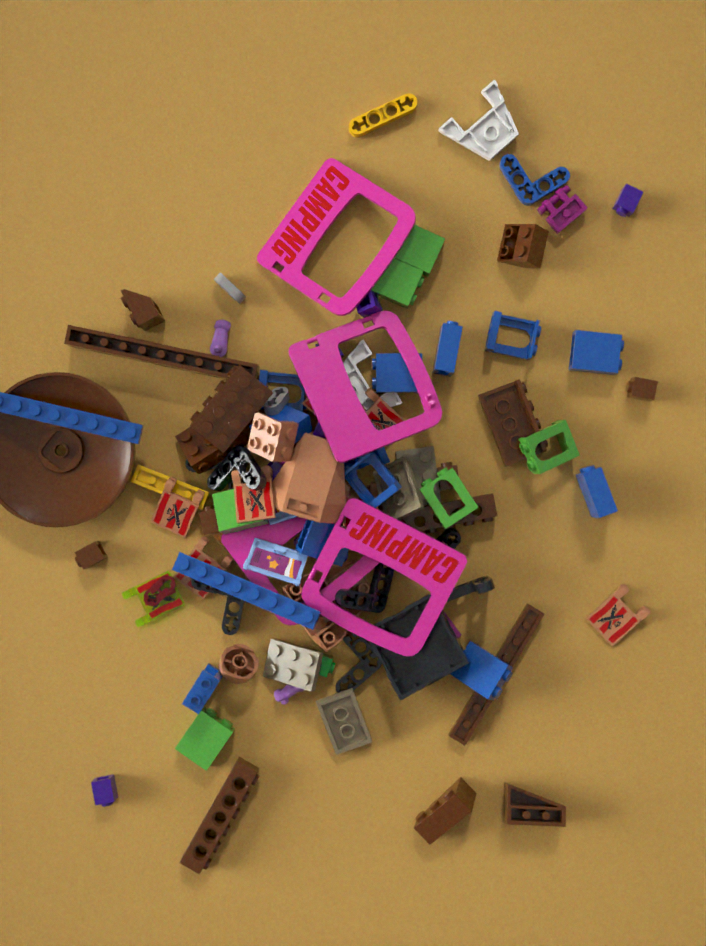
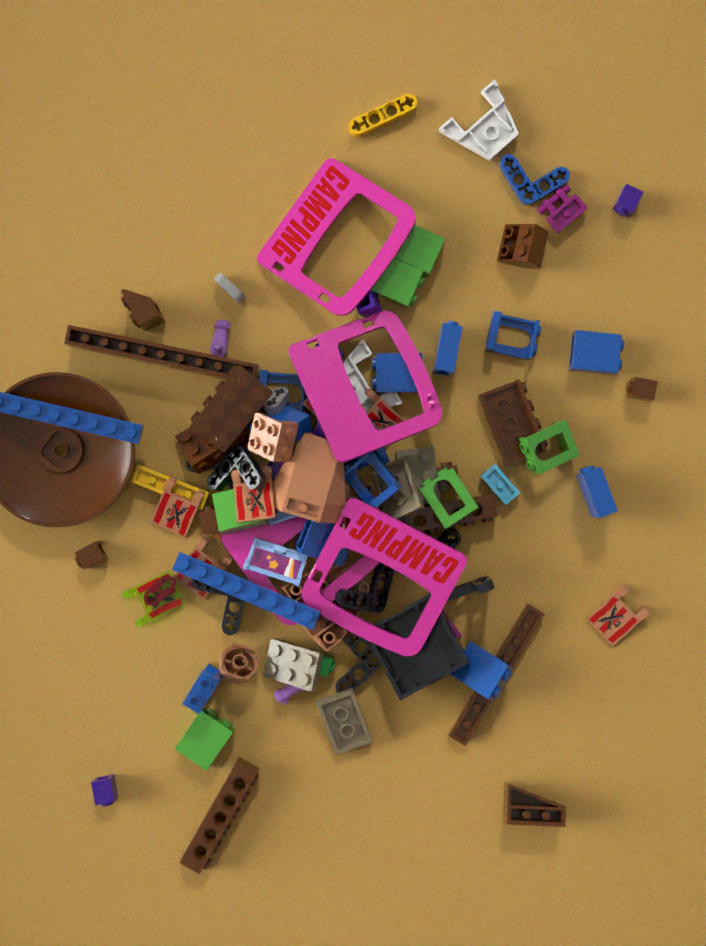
(445, 811): reddish brown wedge -> none
(500, 484): none -> medium azure plate

